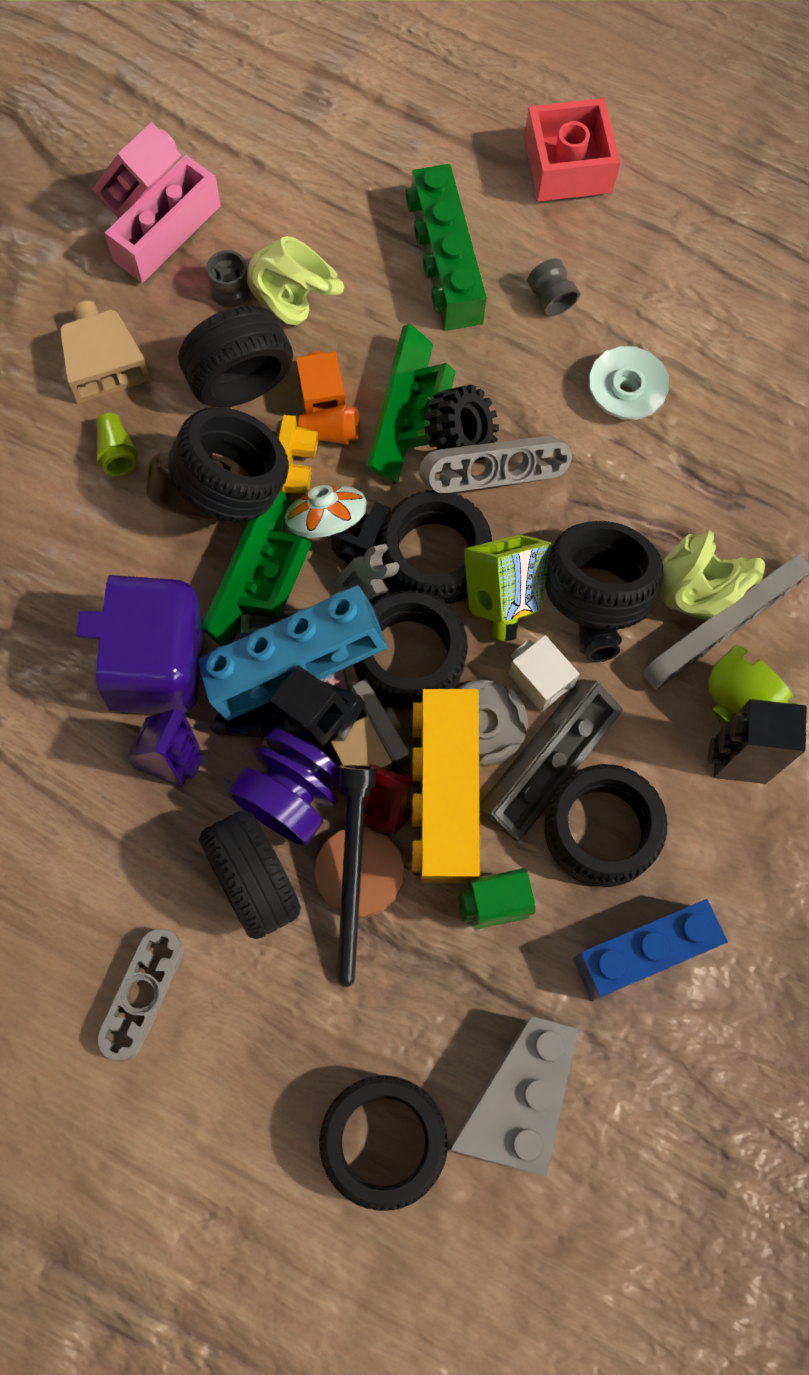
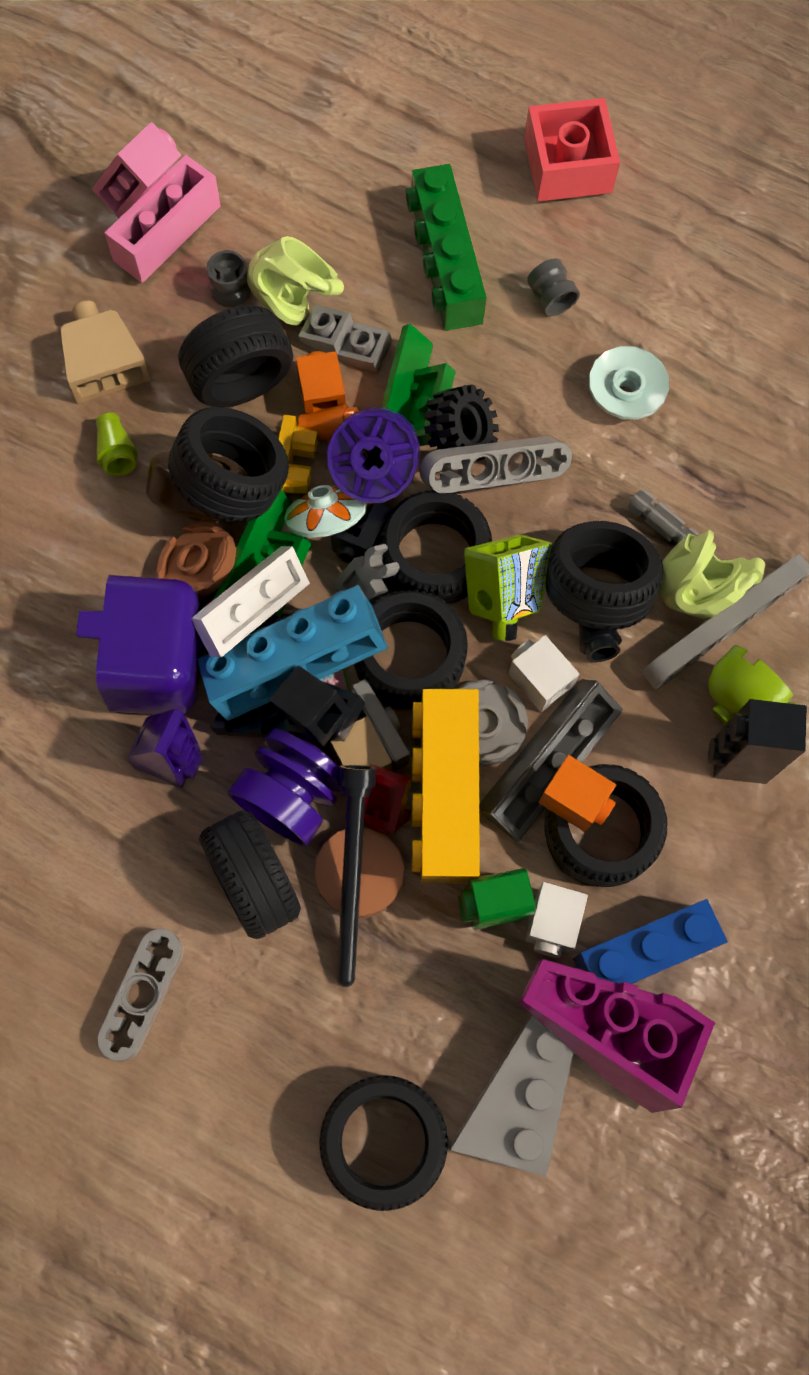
(199, 557): none -> nougat tile
(250, 601): none -> white plate
(355, 343): none -> light grey slope
(399, 452): none -> dark purple wheel
(556, 920): none -> white brick
(579, 794): none -> orange brick
(629, 1036): none -> magenta wedge
(659, 517): none -> light grey axle

